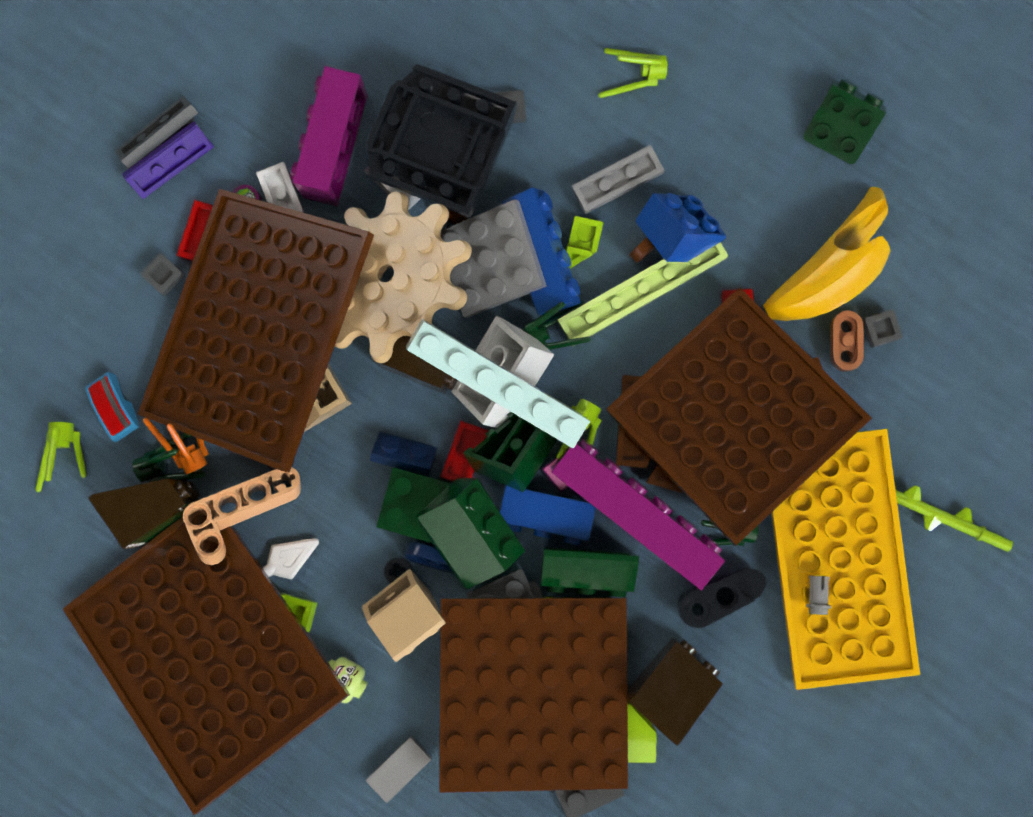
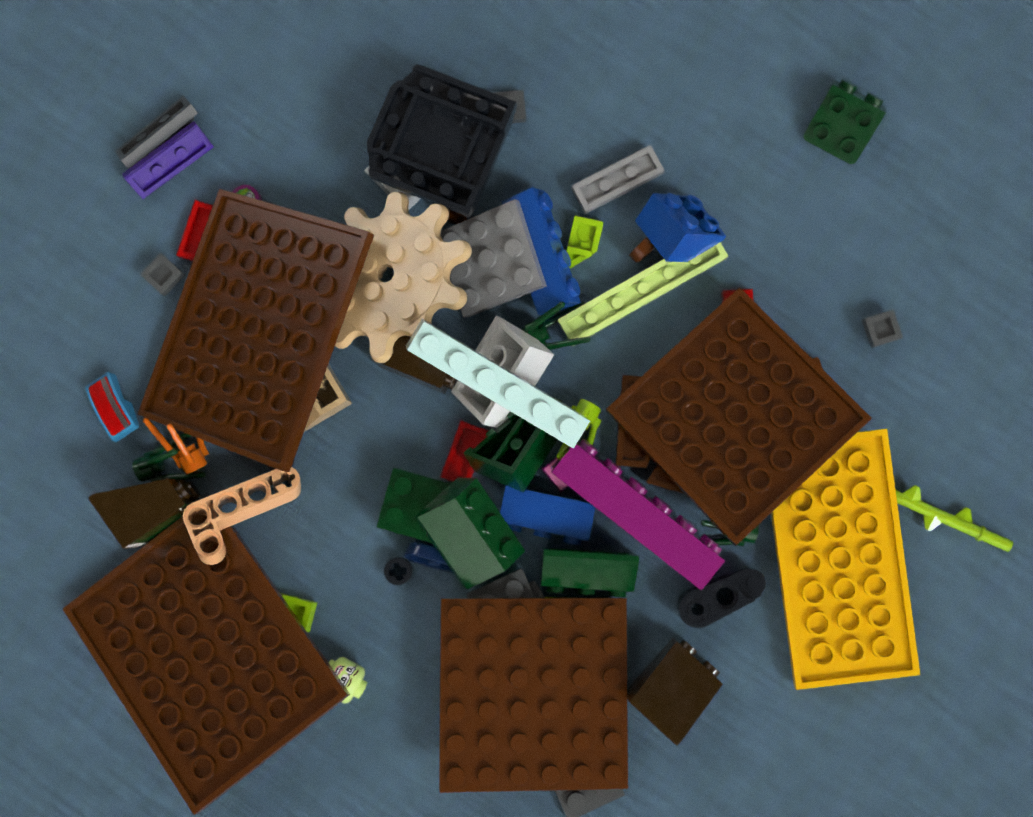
(59, 436): lime plant -> none
(279, 187): white hinge -> none
(289, 557): white piece -> none
(329, 136): magenta brick -> none
(398, 769): light grey tile -> none
(403, 454): dark blue plate -> none
(403, 615): tan slope -> none
(641, 737): lime slope -> none
(652, 67): lime plant -> none
(818, 595): light grey pin -> none
(838, 268): yellow piece -> none
(849, 342): nougat plate -> none

